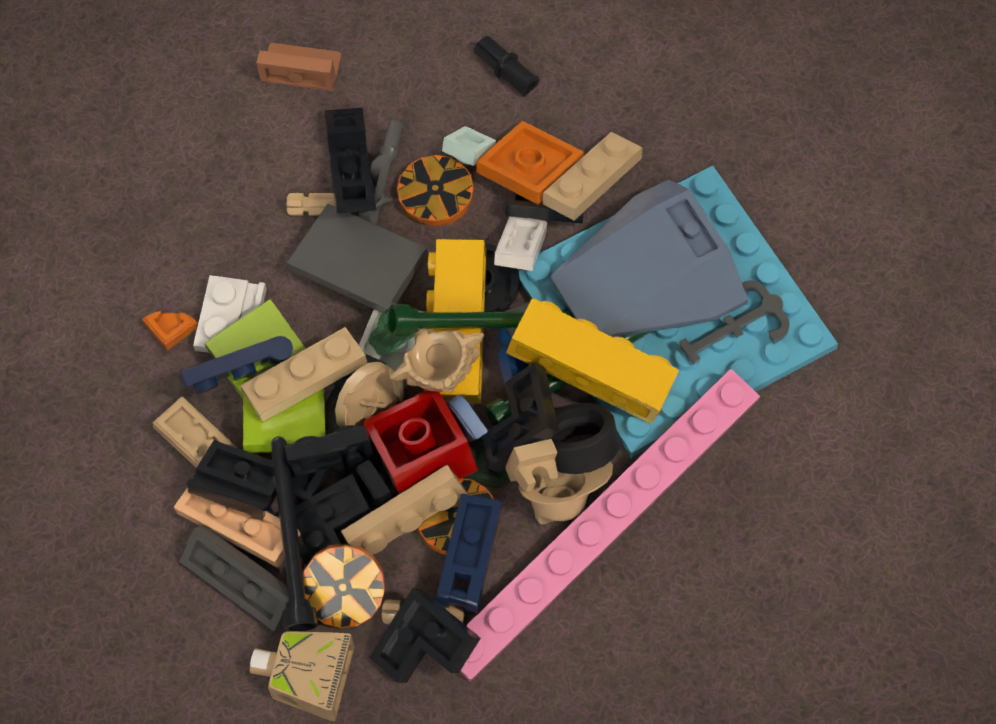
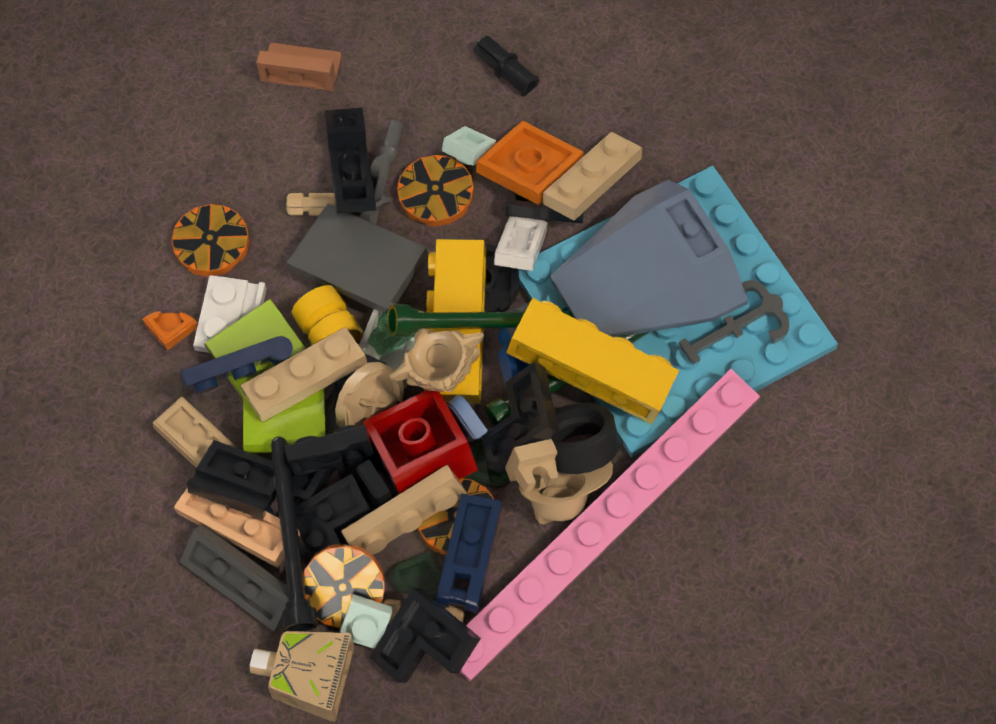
(210, 240): none -> tile
(324, 313): none -> yellow wheel
(366, 620): none -> light aqua plate
(417, 573): none -> clear green tile

